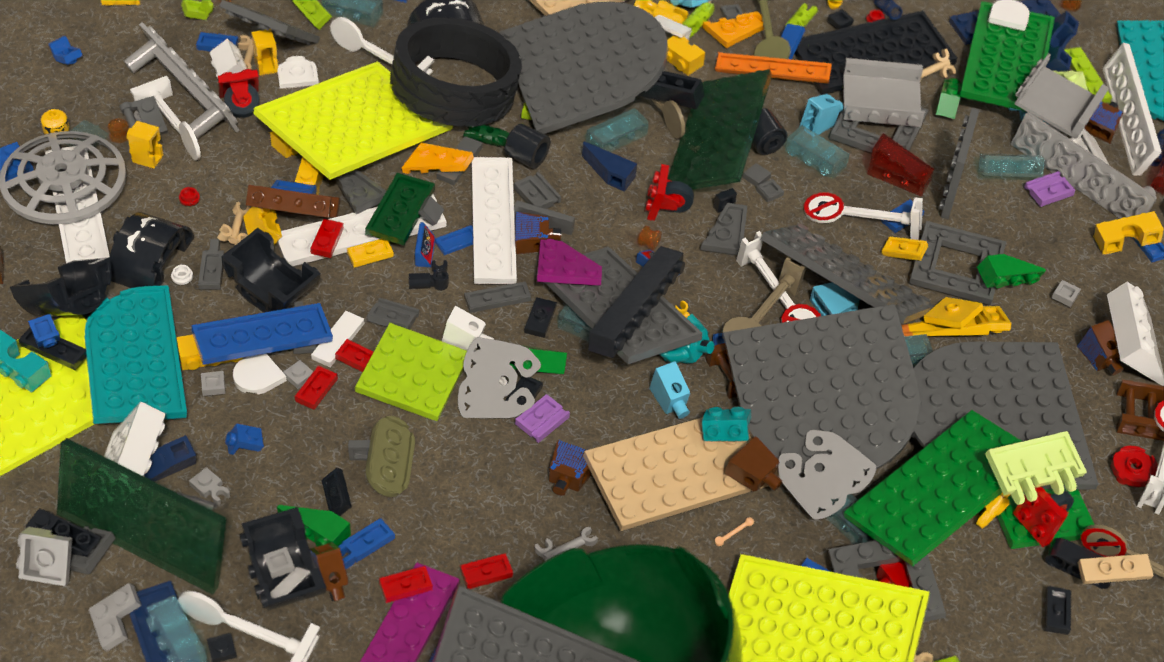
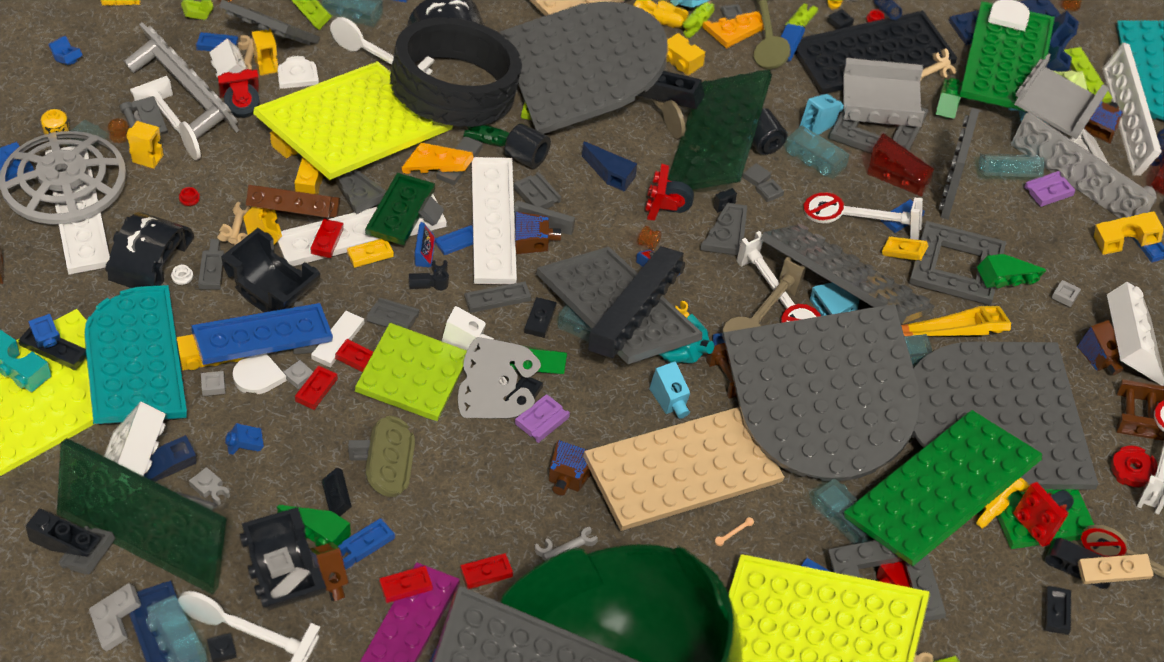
(44, 556): light grey plate -> none
(75, 292): black cylinder -> none
(293, 186): blue tile -> none
(566, 265): magenta plate -> none
(618, 131): clear light blue brick -> none
(673, 28): white panel -> none
(726, 424): teal bracket -> none
(754, 466): reddish brown torso -> none
(779, 67): orange tile -> none
(833, 482): light grey piece -> none
(953, 312): yellow plate -> none
(1043, 460): yellowish green hinge -> none

